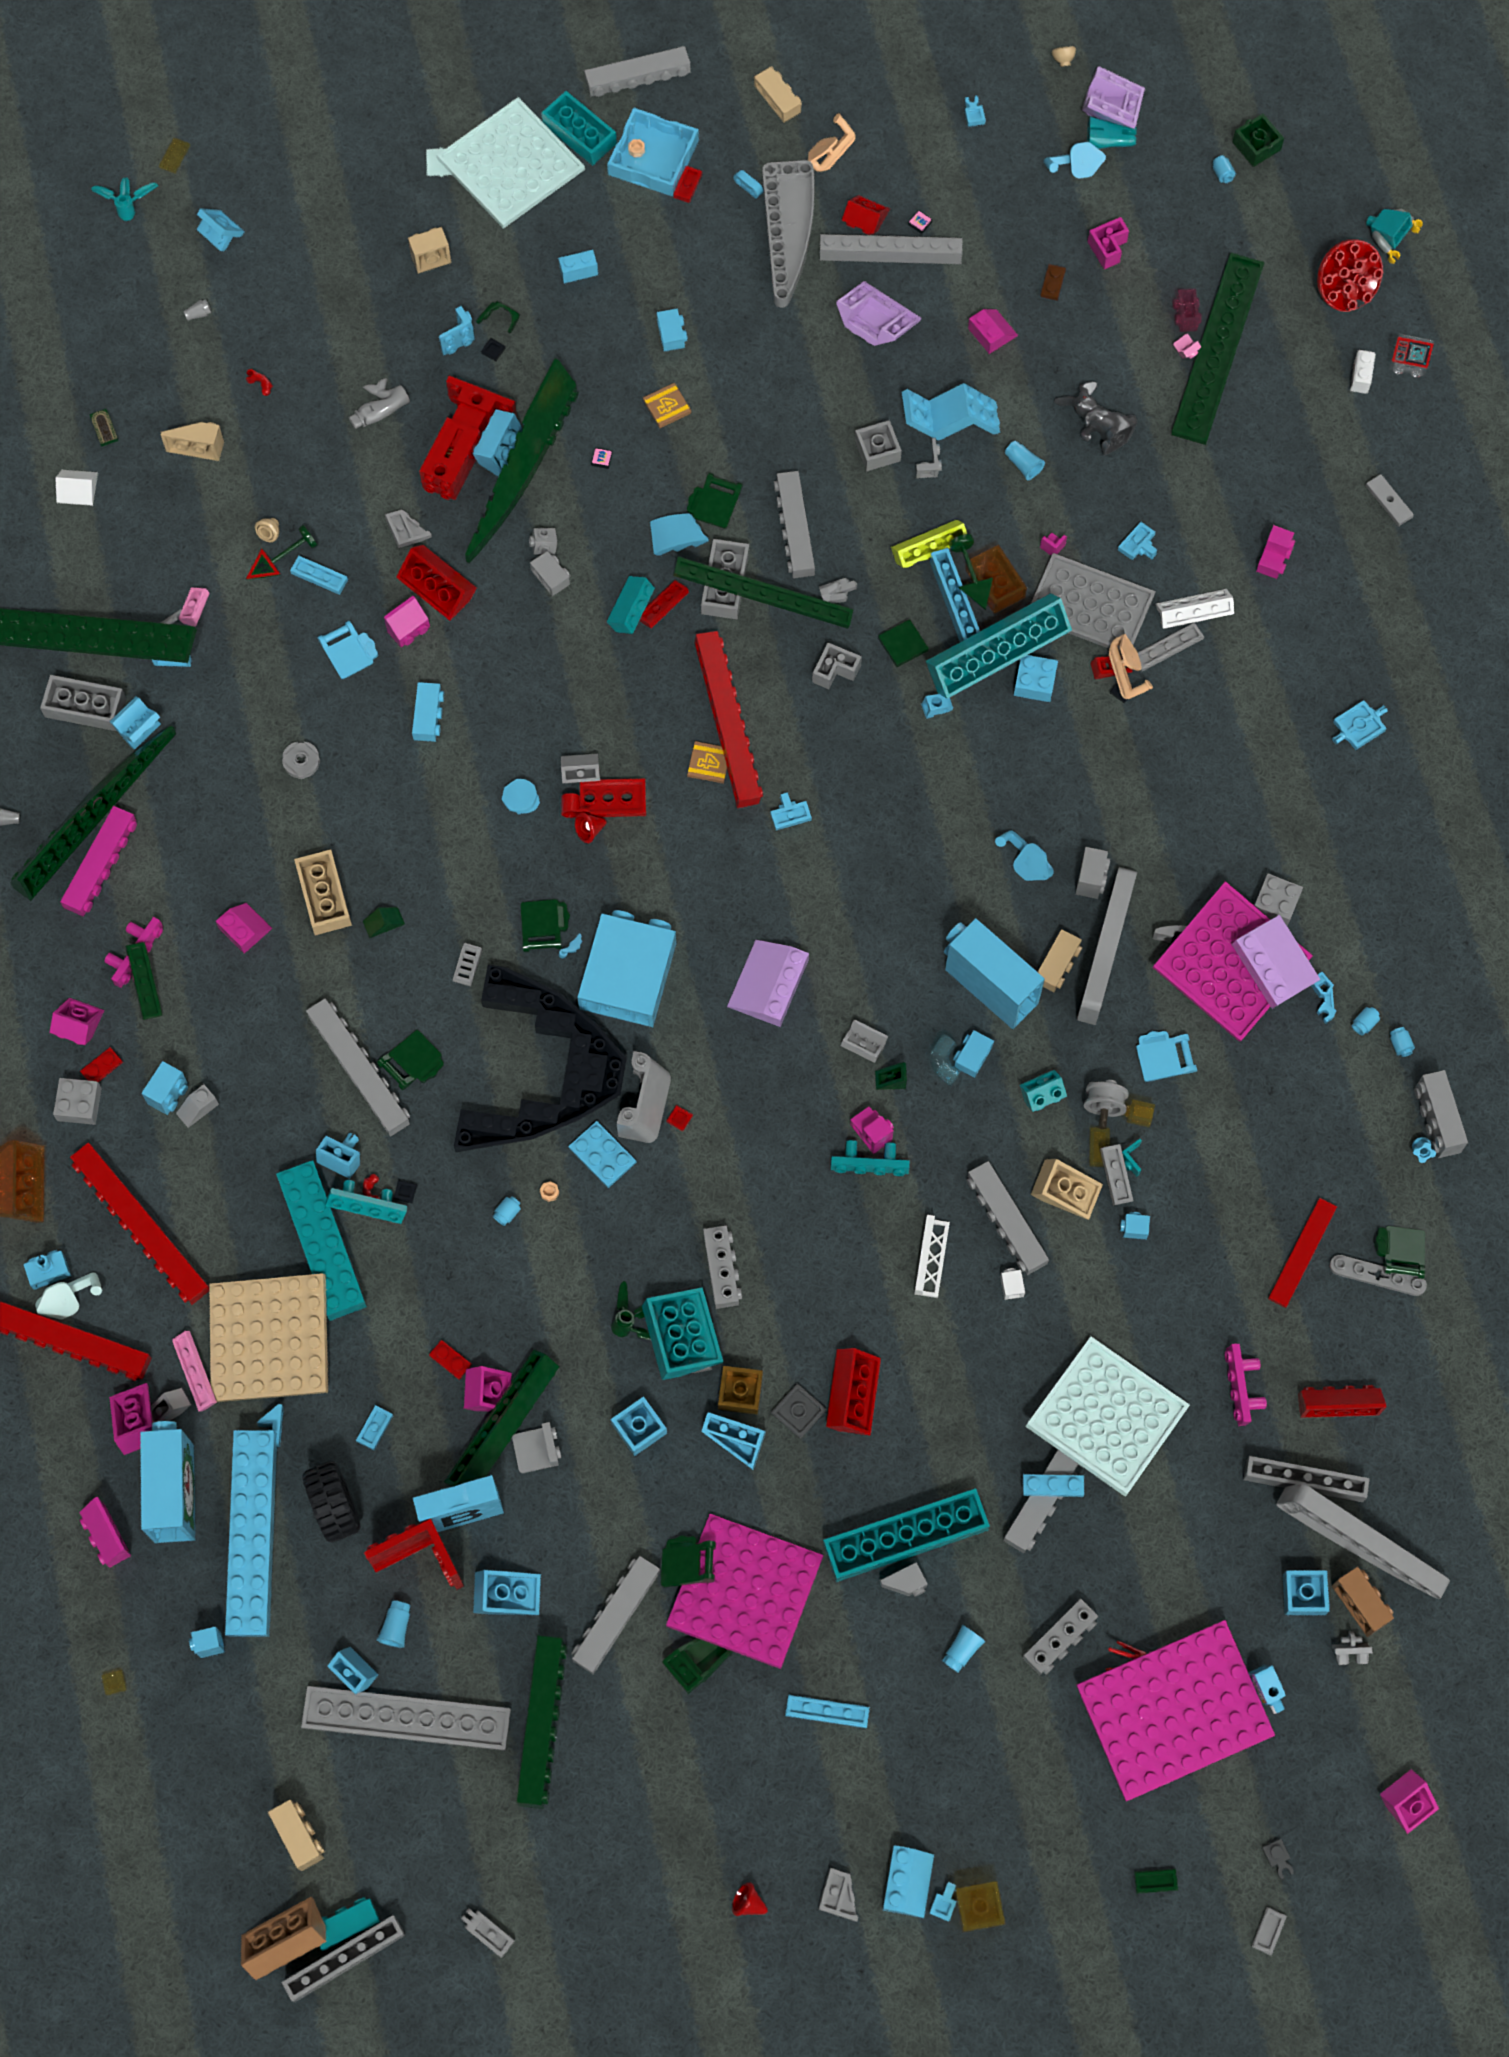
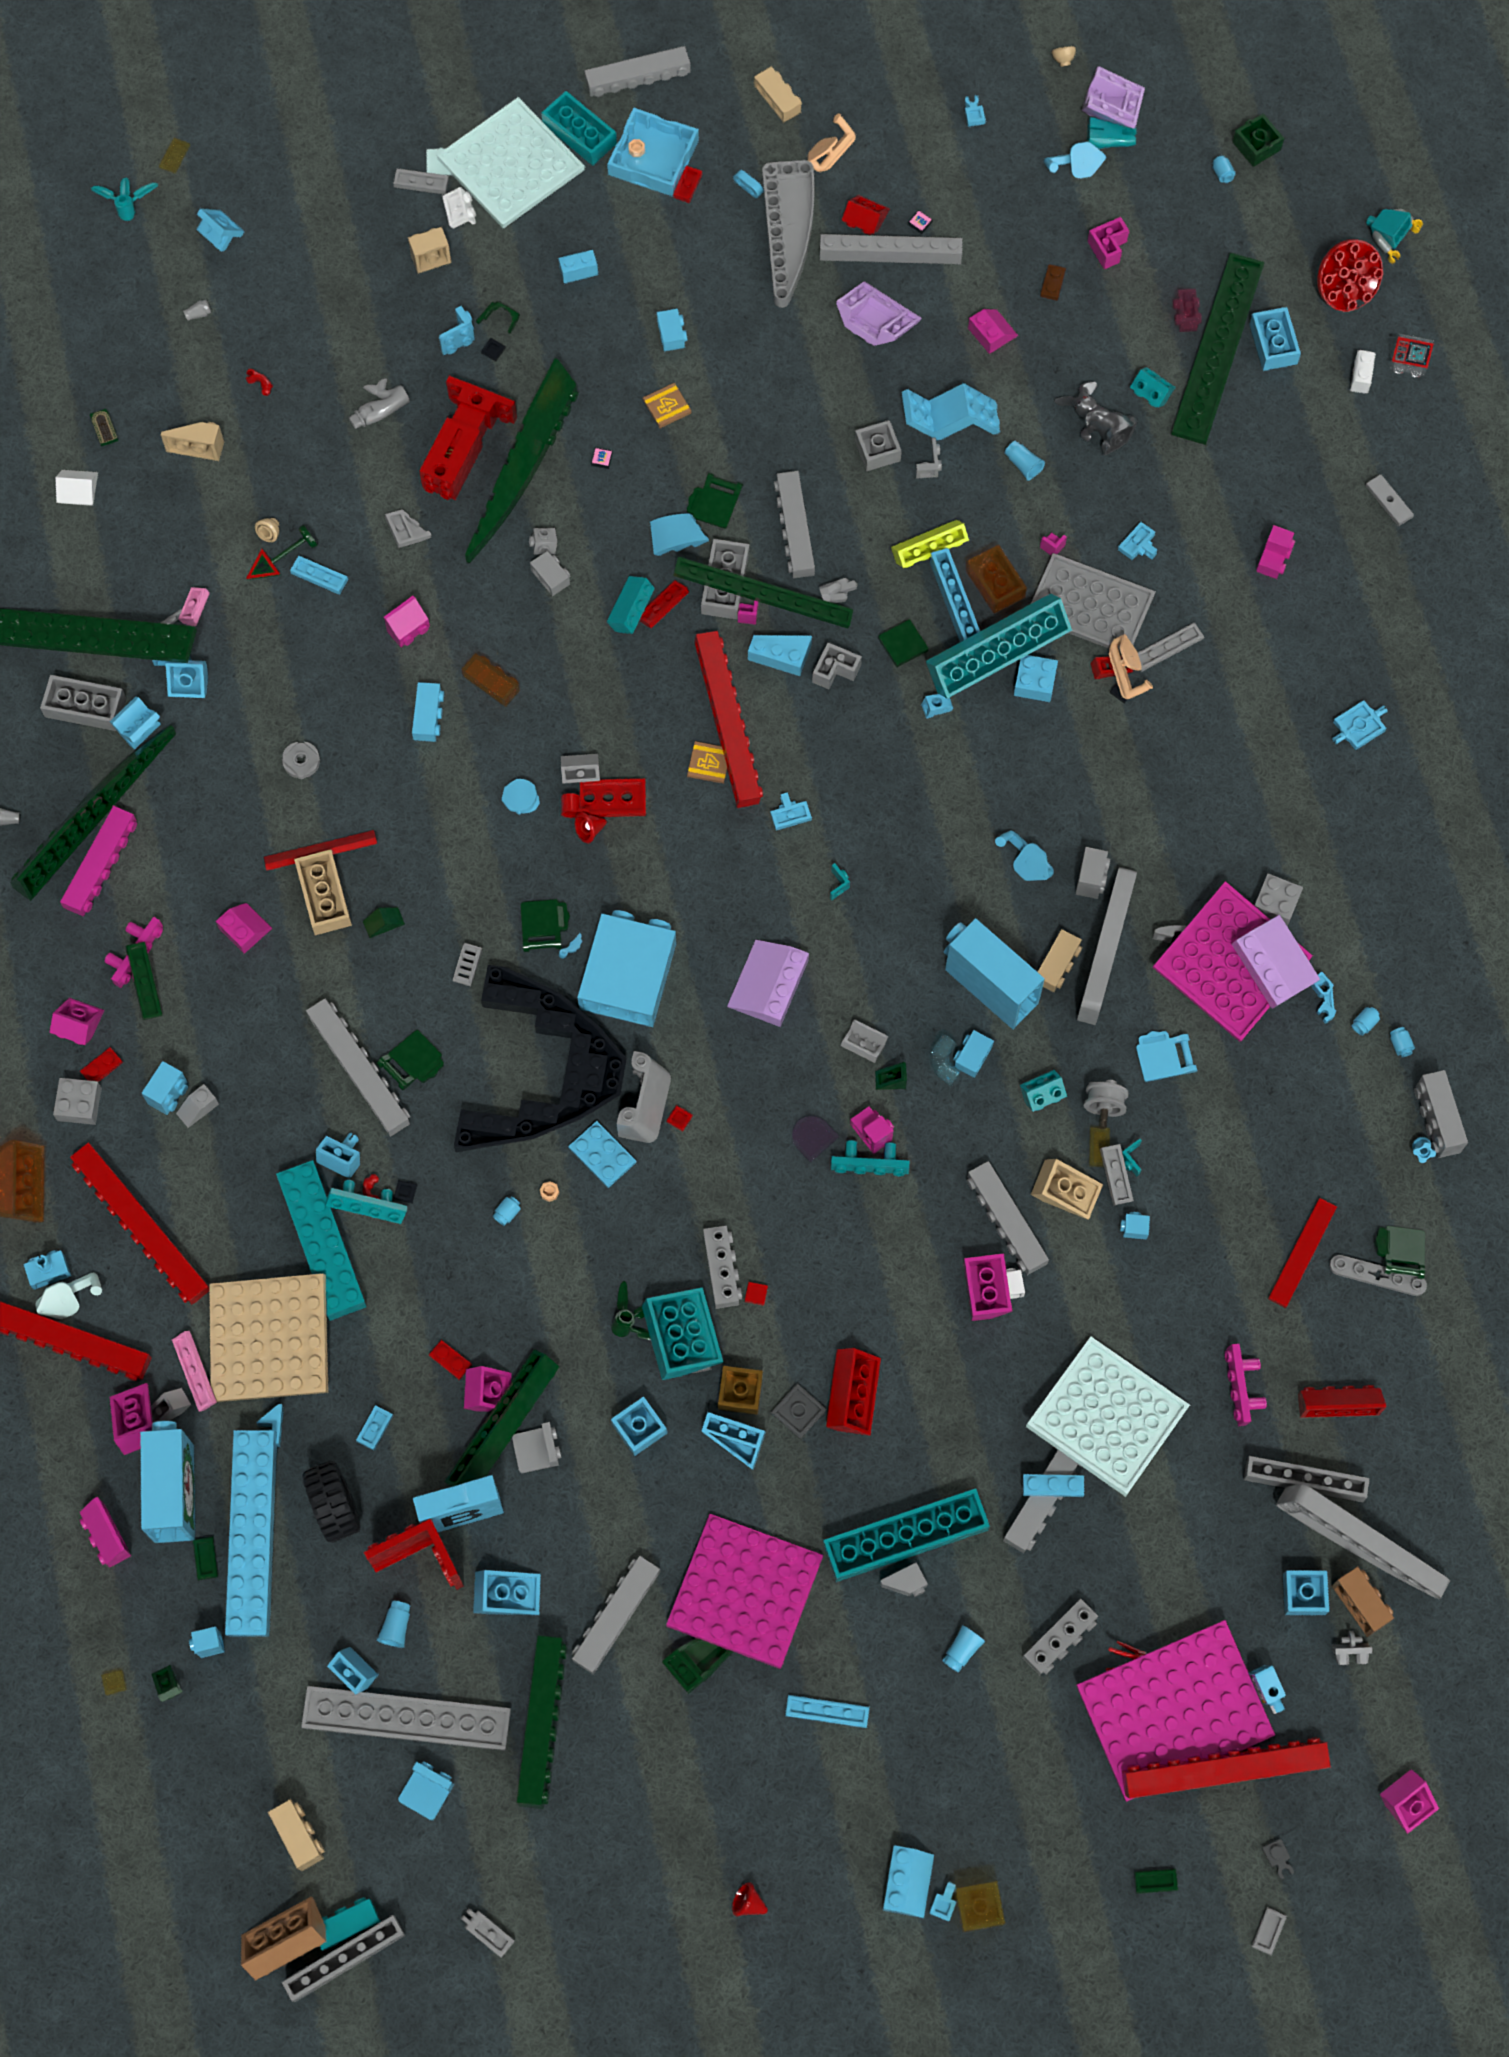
(166, 1683): none -> dark green slope
(187, 679): none -> medium azure brick
(205, 1558): none -> dark green tile
(336, 846): none -> red tile
(350, 653): medium azure piece -> none
(421, 181): none -> light grey plate
(426, 1790): none -> medium azure bracket
(435, 581): red slope -> none
(459, 207): none -> white bracket
(491, 679): none -> clear orange brick
(497, 441): medium azure slope -> none
(682, 1562): dark green piece -> none
(748, 613): none -> dark pink panel
(756, 1293): none -> red tile
(780, 652): none -> medium azure wedge
(813, 1137): none -> clear purple tile
(838, 1895): light grey wing -> none
(842, 876): none -> teal bracket
(925, 1252): white fence -> none
(979, 590): dark green piece -> none
(987, 1286): none -> dark pink slope
(1140, 1113): clear yellow brick -> none
(1152, 387): none -> teal brick
(1186, 347): bright pink bracket -> none
(1195, 608): white fence -> none
(1225, 1769): none -> red brick
(1275, 338): none -> medium azure brick

